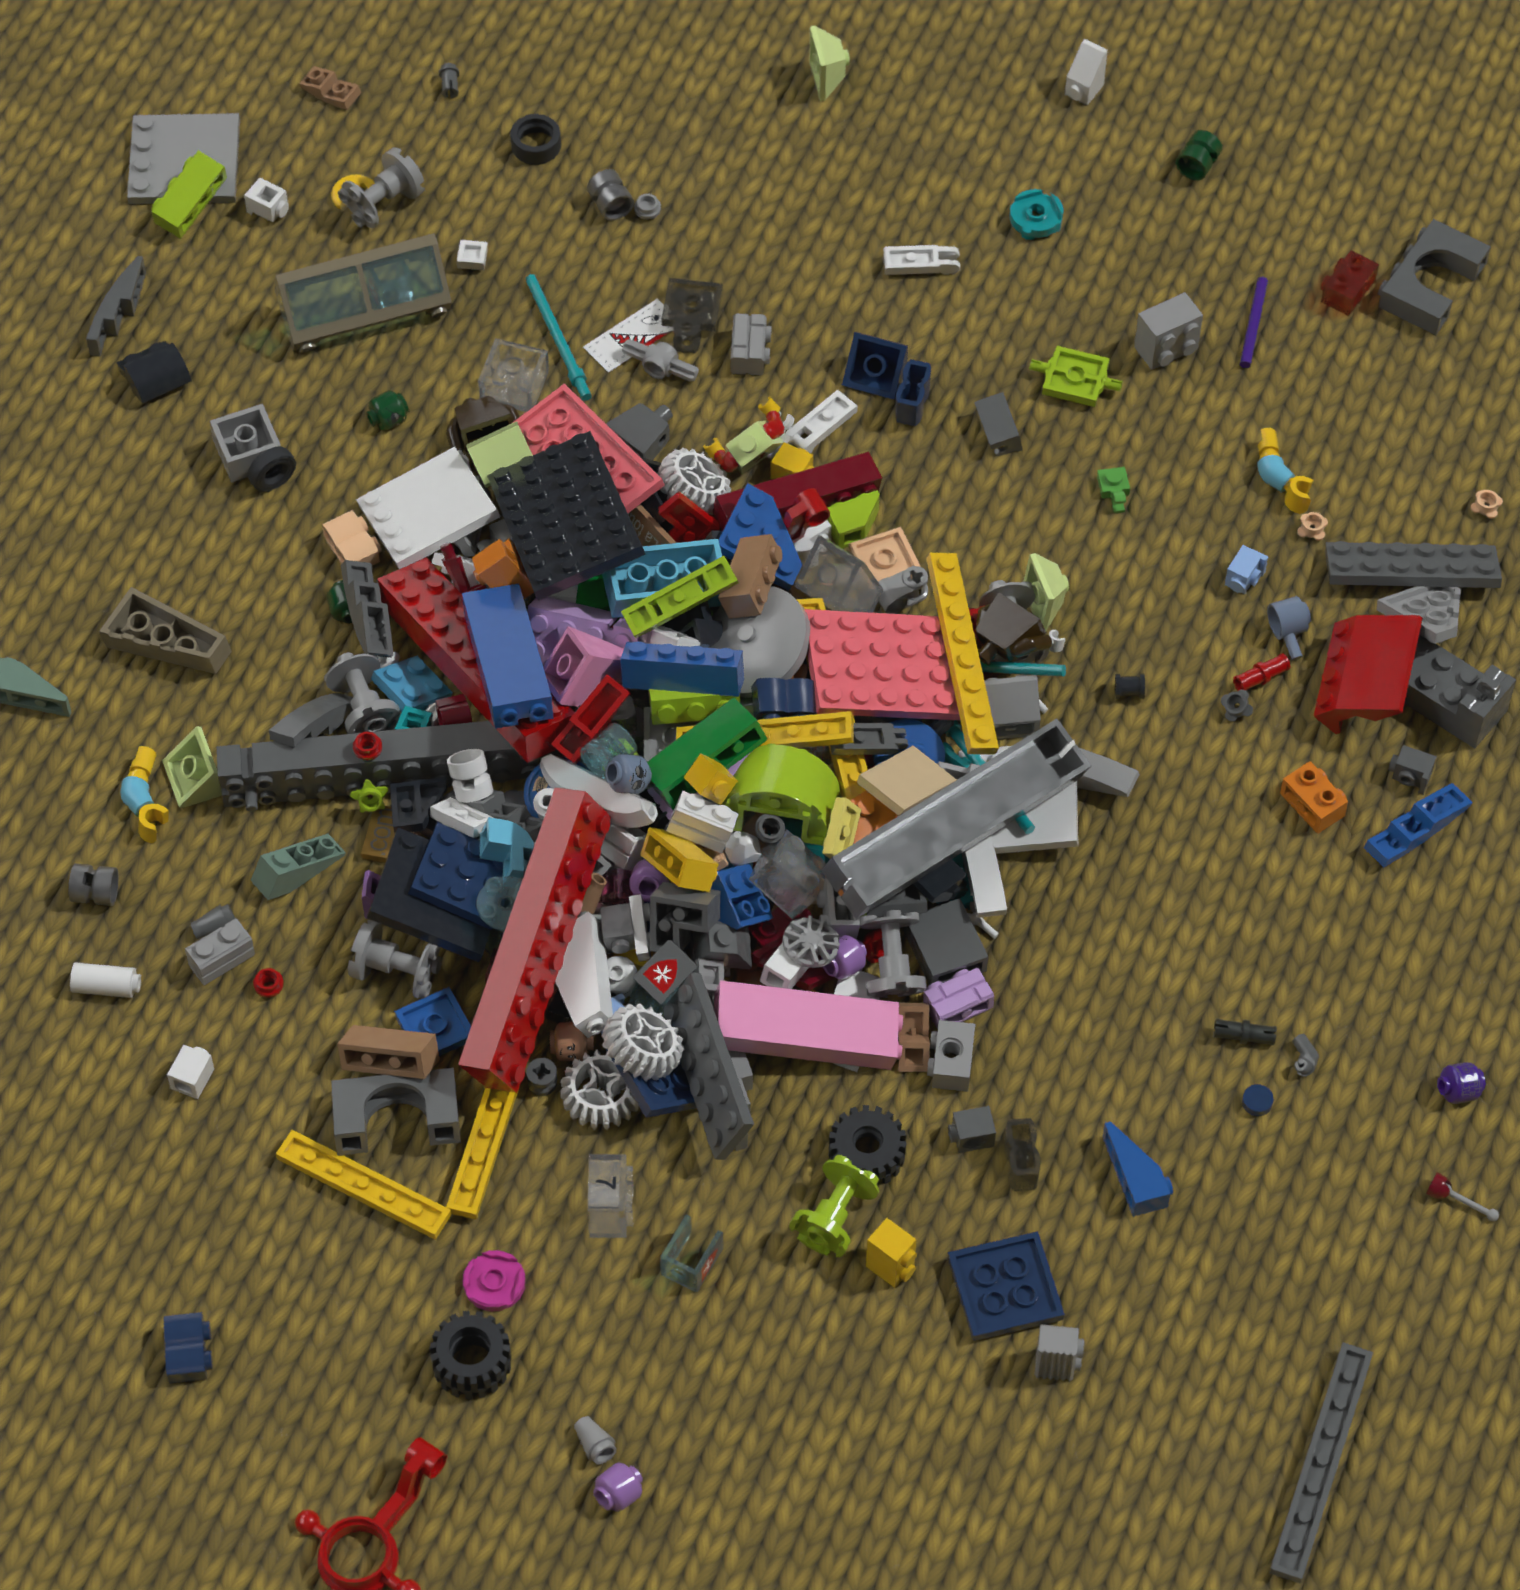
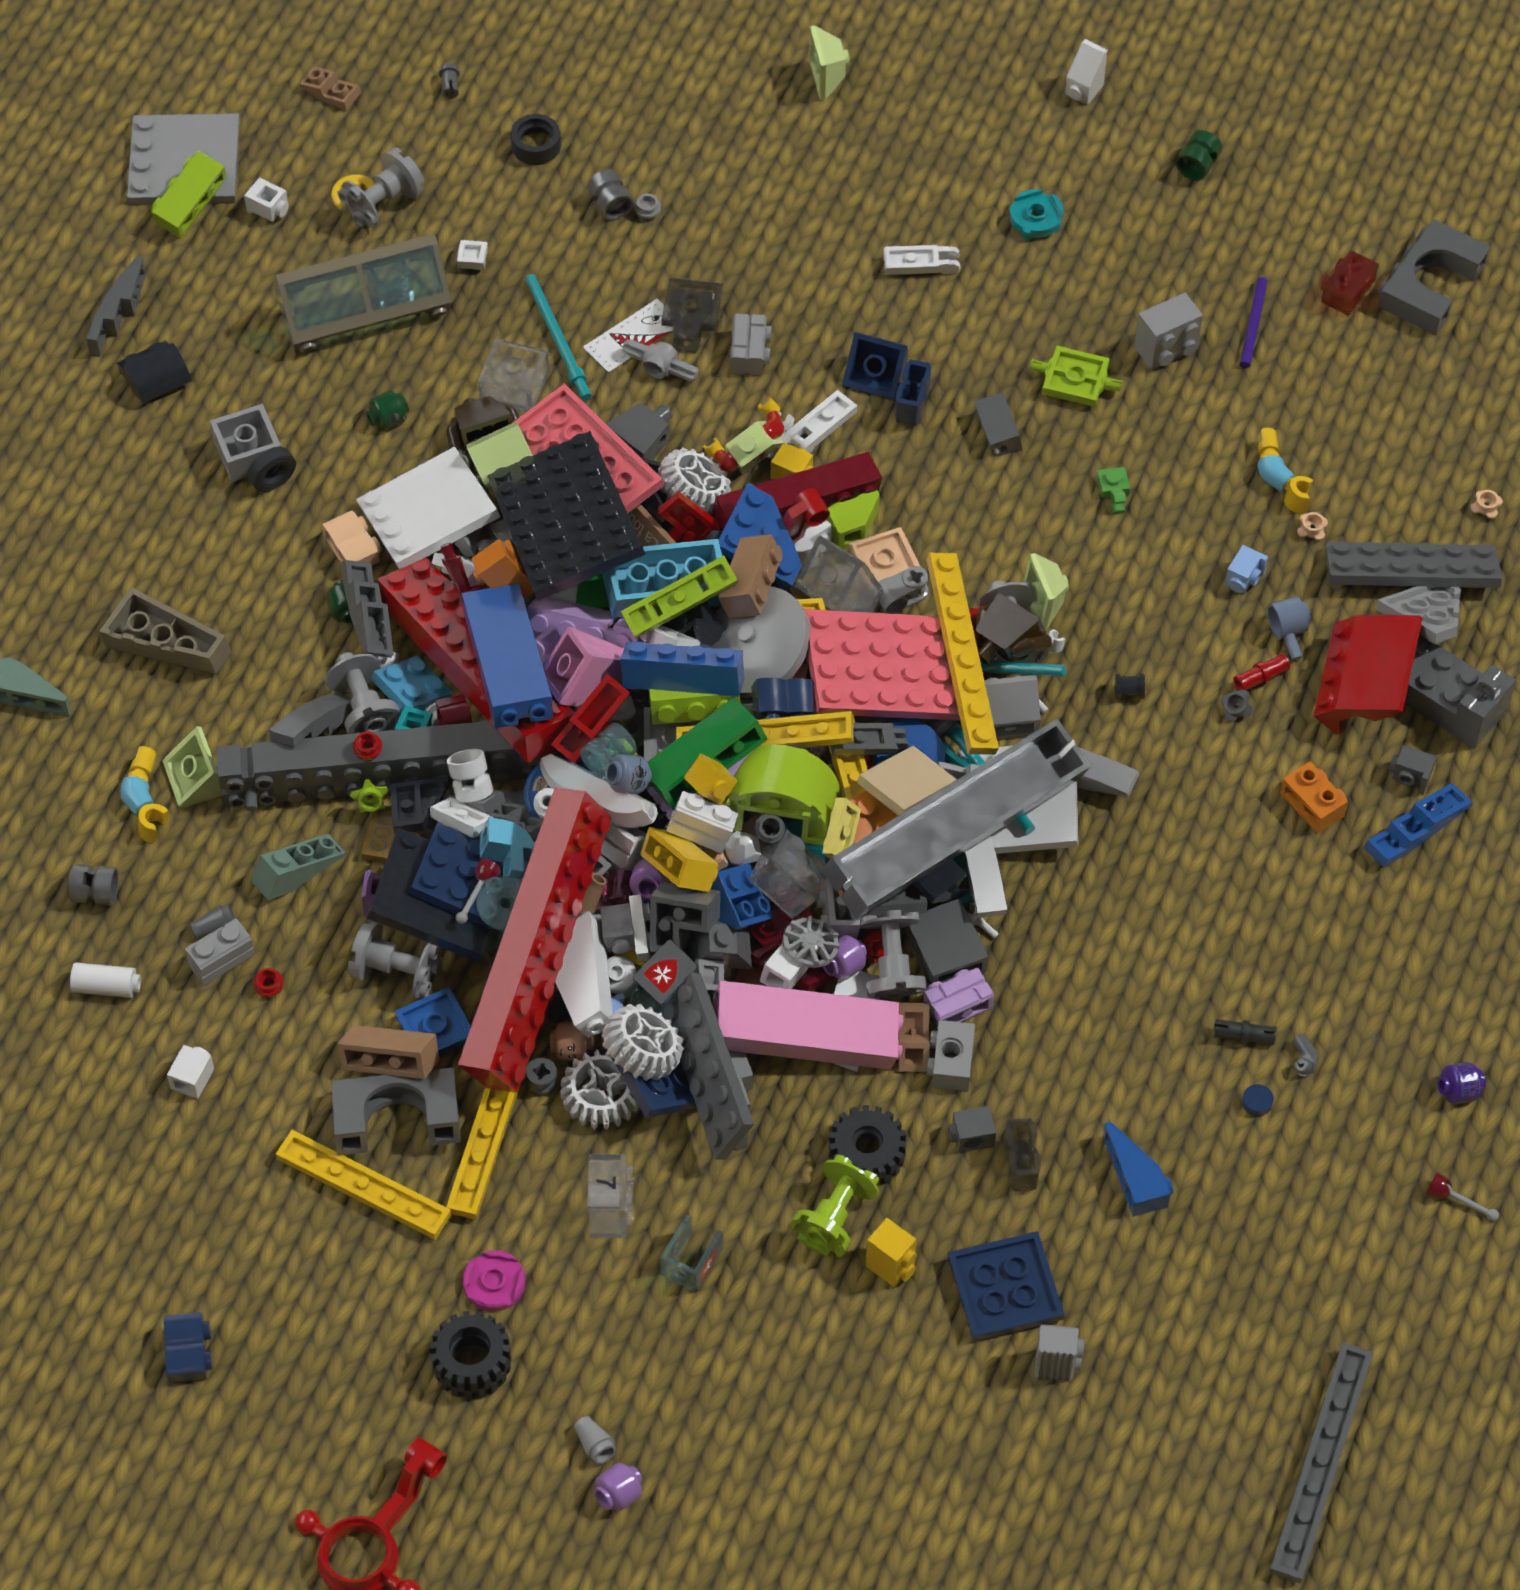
(484, 870): none -> hinge

